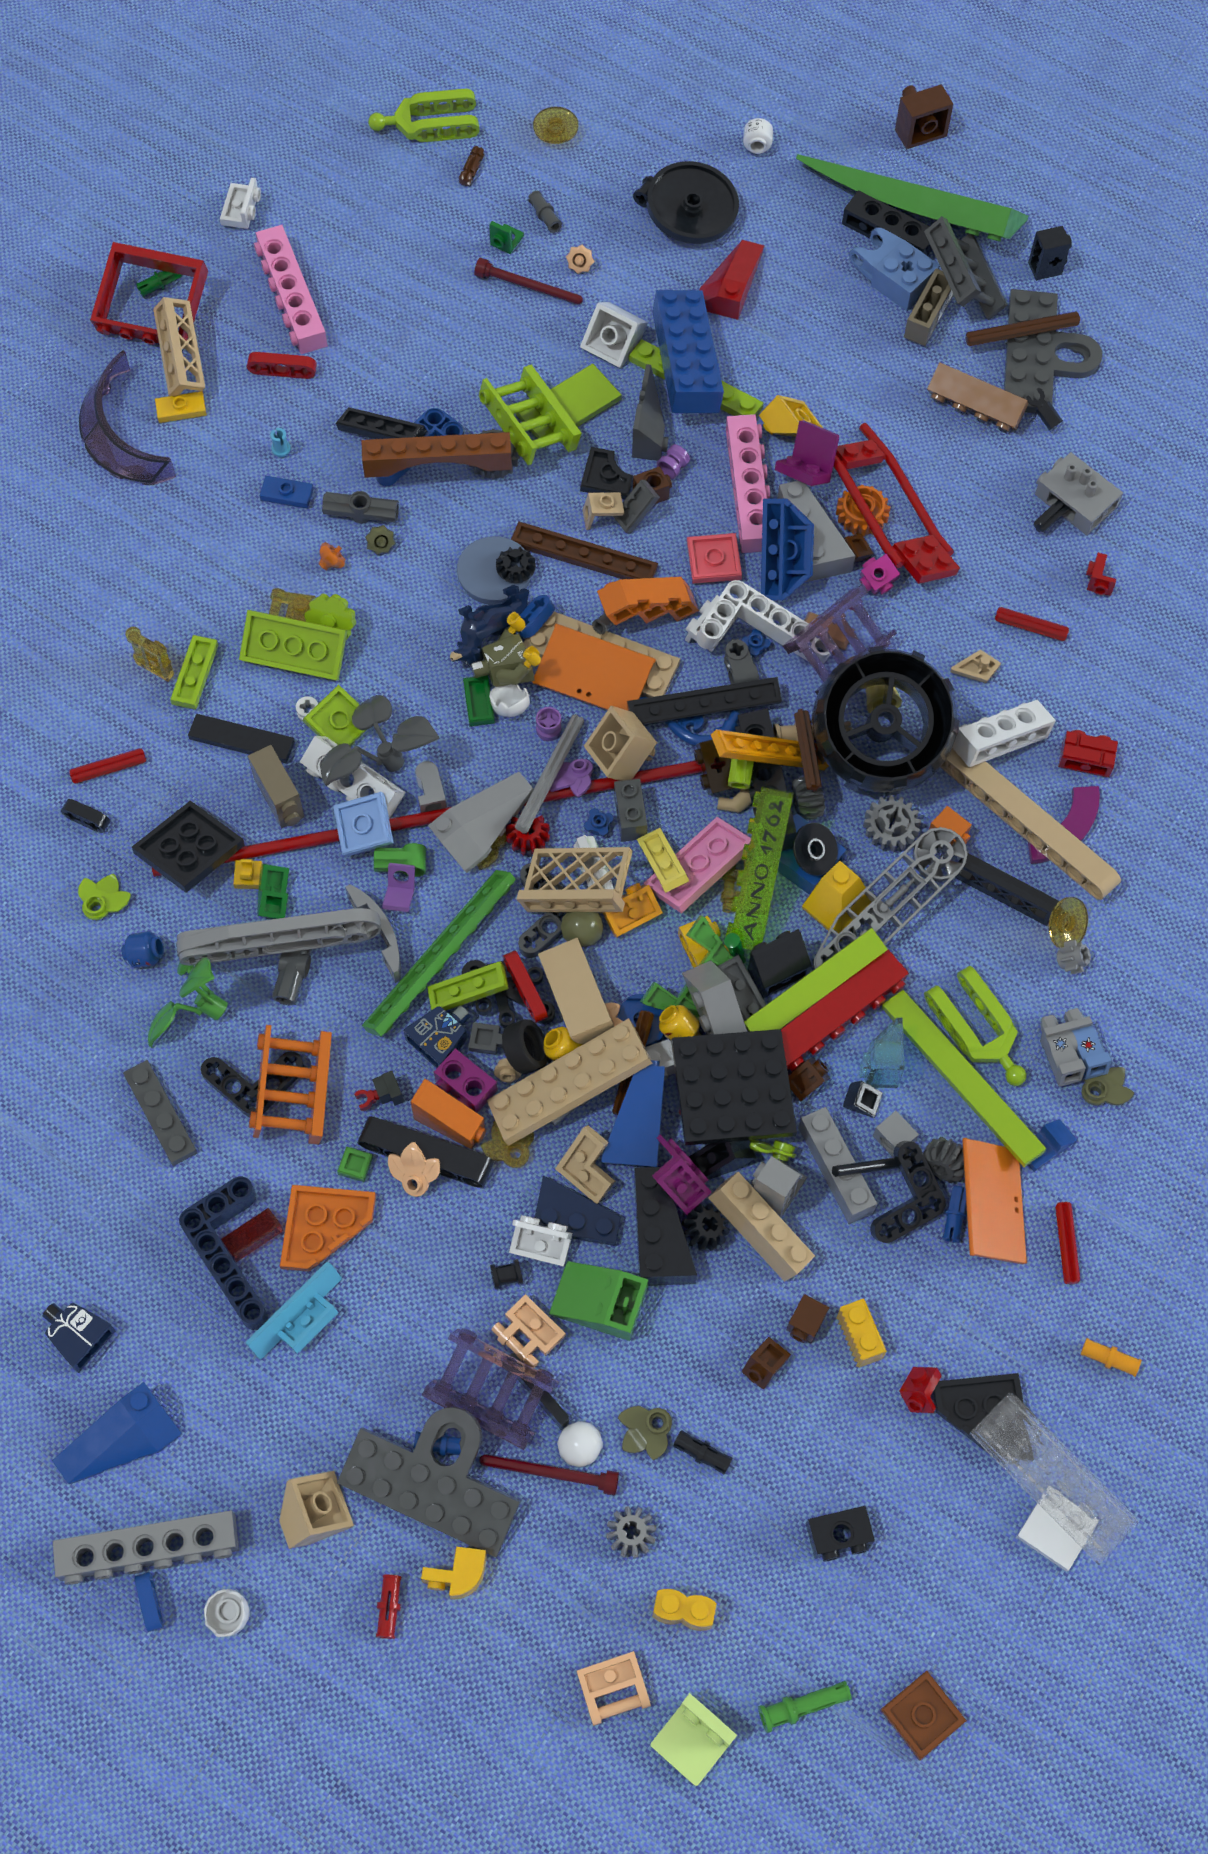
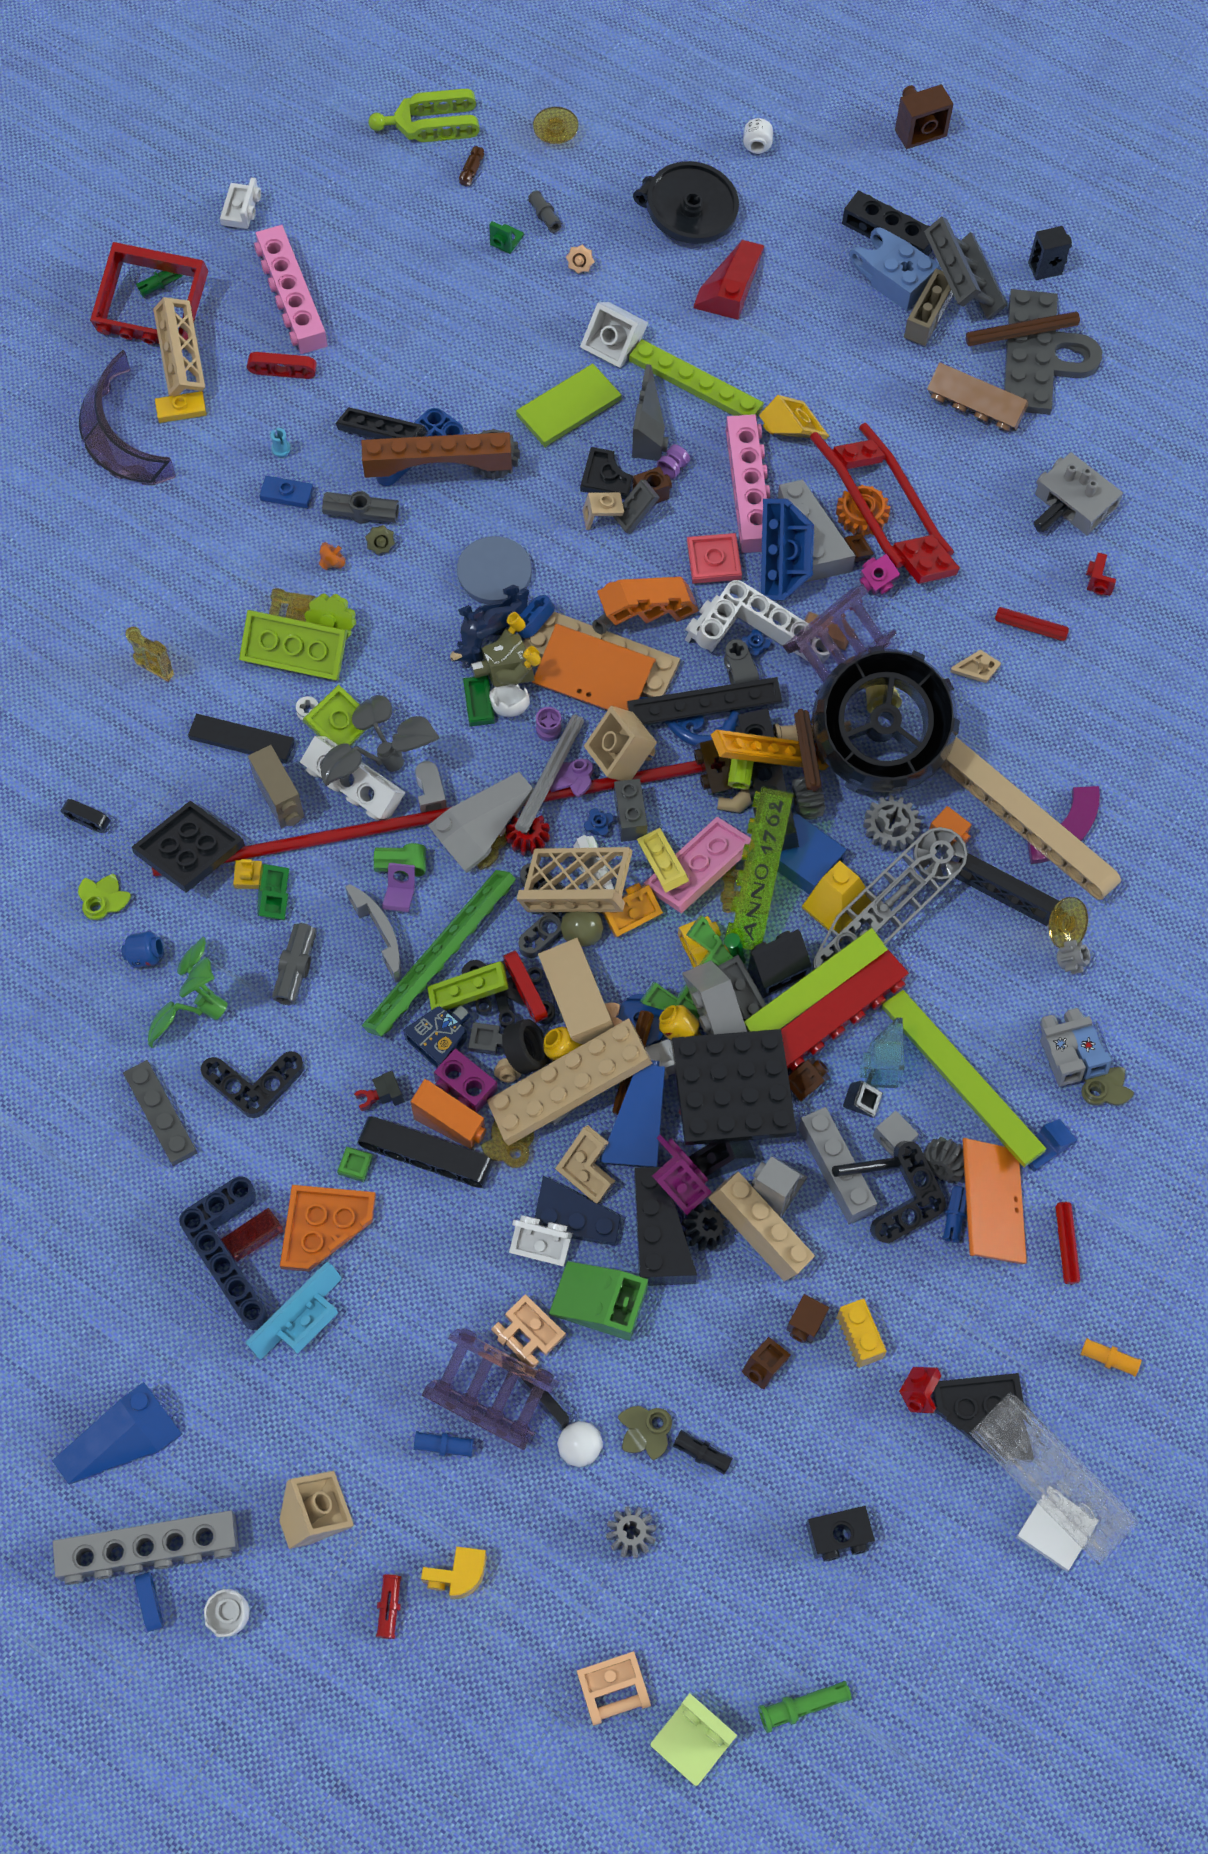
(76, 1333): dark blue torso -> none
(107, 765): red axle -> none
(194, 672): lime plate -> none
(277, 935): light grey beam -> none
(314, 1100): orange fence -> none
(363, 824): light blue tile -> none
(414, 1166): light nougat plate -> none
(430, 1490): dark grey plate -> none
(485, 269): dark red piece -> none
(506, 1274): black bush -> none
(515, 574): black gear -> none
(540, 398): lime fence -> none
(583, 553): reddish brown tile -> none
(605, 1481): dark red piece -> none
(687, 351): blue brick -> none
(692, 1611): yellow brick -> none
(779, 1149): lime plate -> none
(812, 455): magenta bracket -> none
(822, 846): black dish -> none
(923, 1715): dark orange tile -> none
(928, 202): bright green wedge -> none
(964, 1037): lime piece -> none
(1003, 733): white brick -> none
(1045, 410): black bar -> none
(1088, 753): red brick -> none

